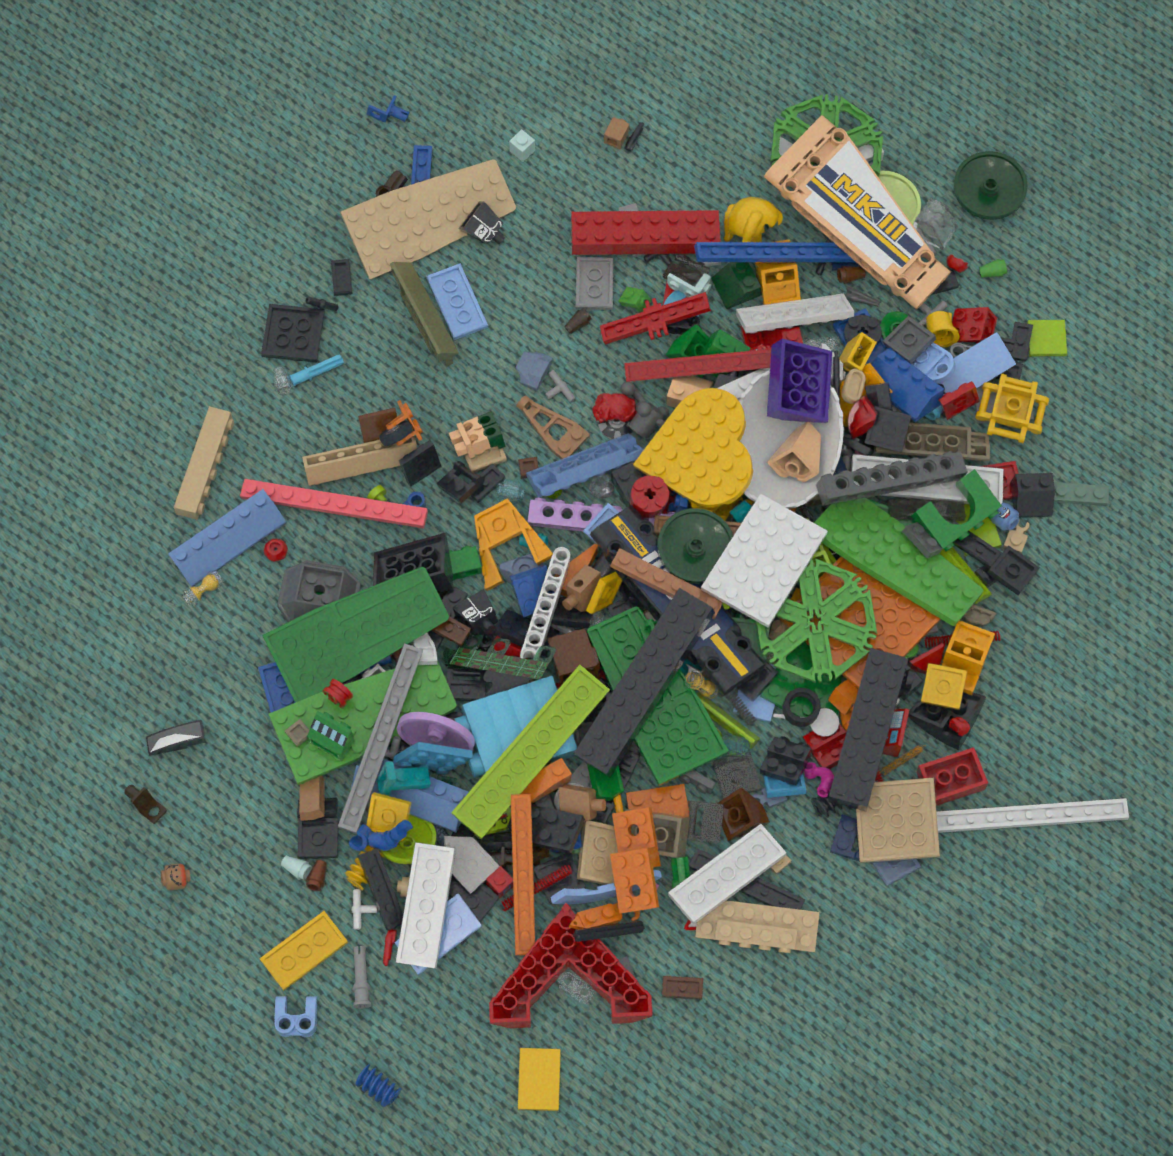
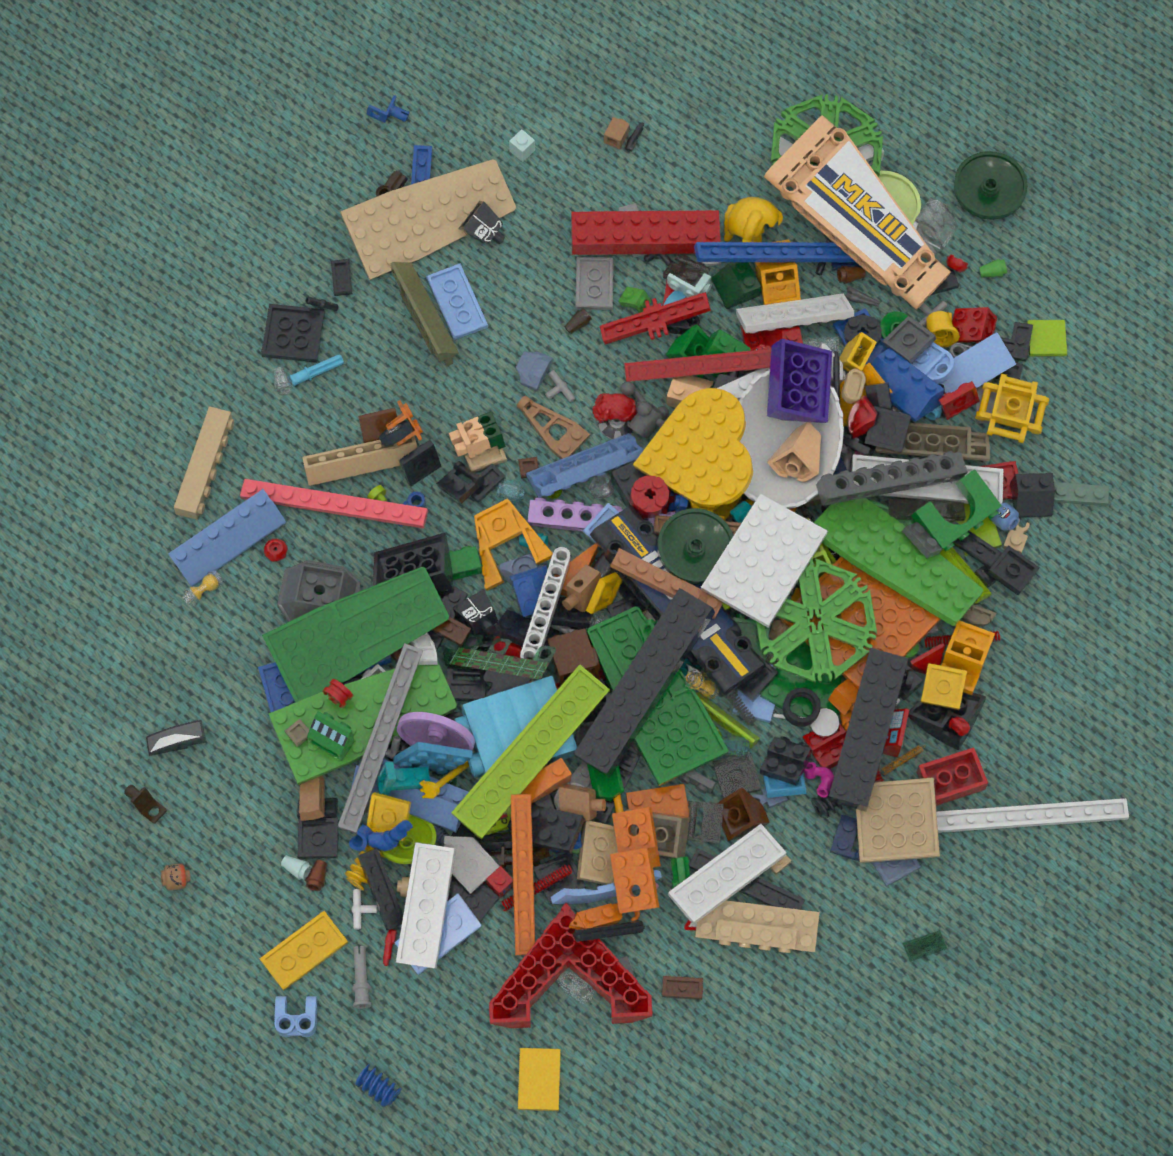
(433, 789): none -> yellow piece
(924, 946): none -> clear green slope

